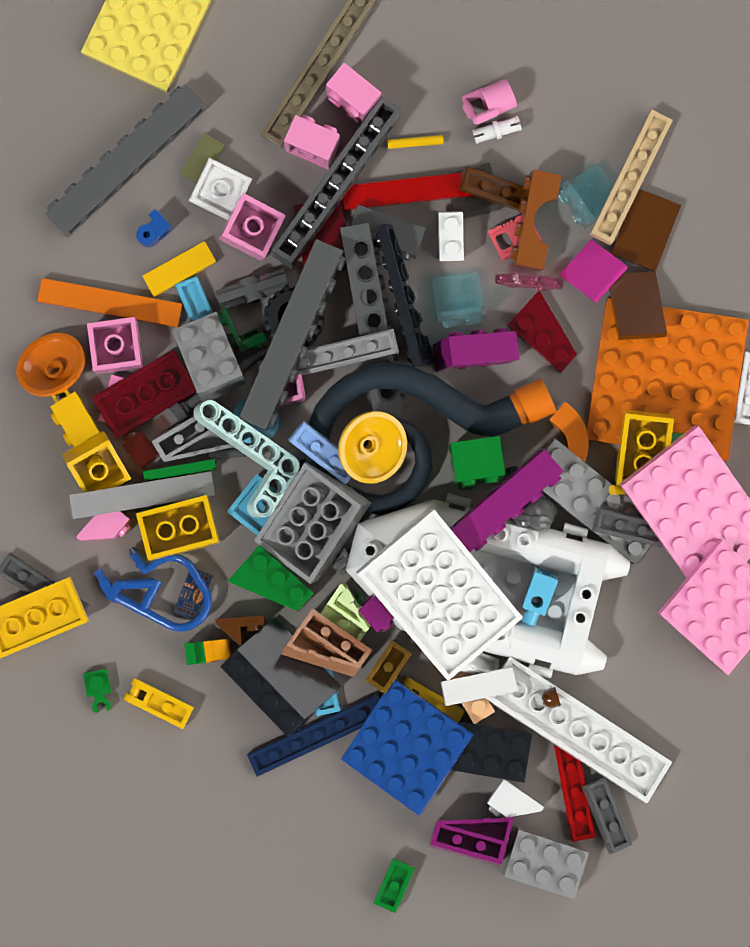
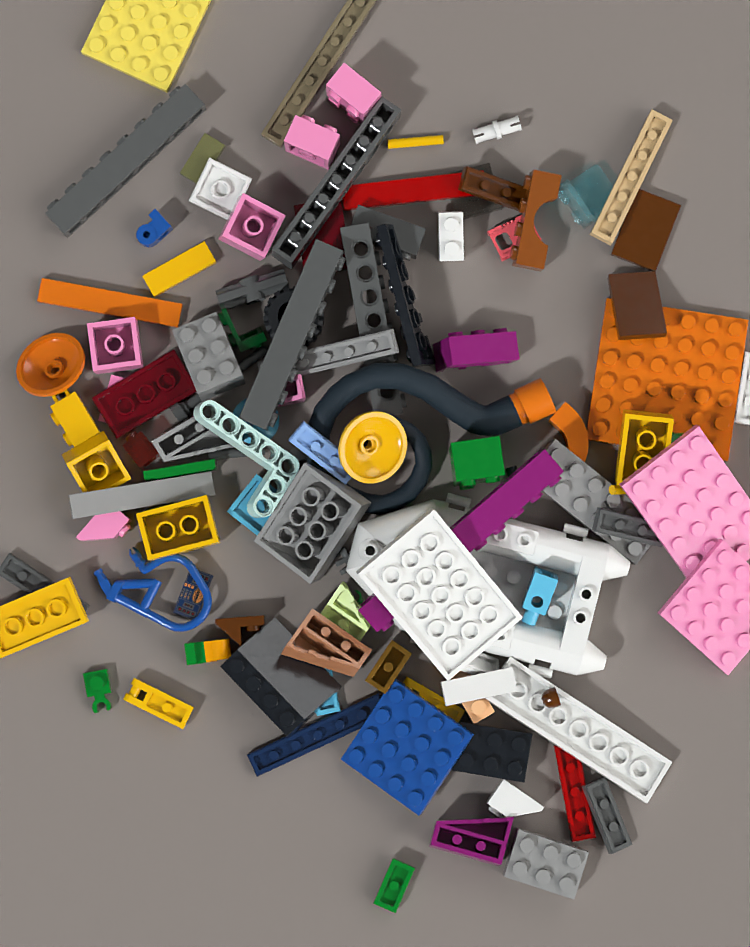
(194, 298): medium azure tile -> none
(271, 580): green wedge -> none
(458, 299): clear light blue bracket -> none
(495, 98): bright pink piece -> none
(533, 282): clear pink tile -> none
(538, 514): dark grey hair -> none
(543, 333): dark red wing -> none
(593, 271): dark pink tile -> none

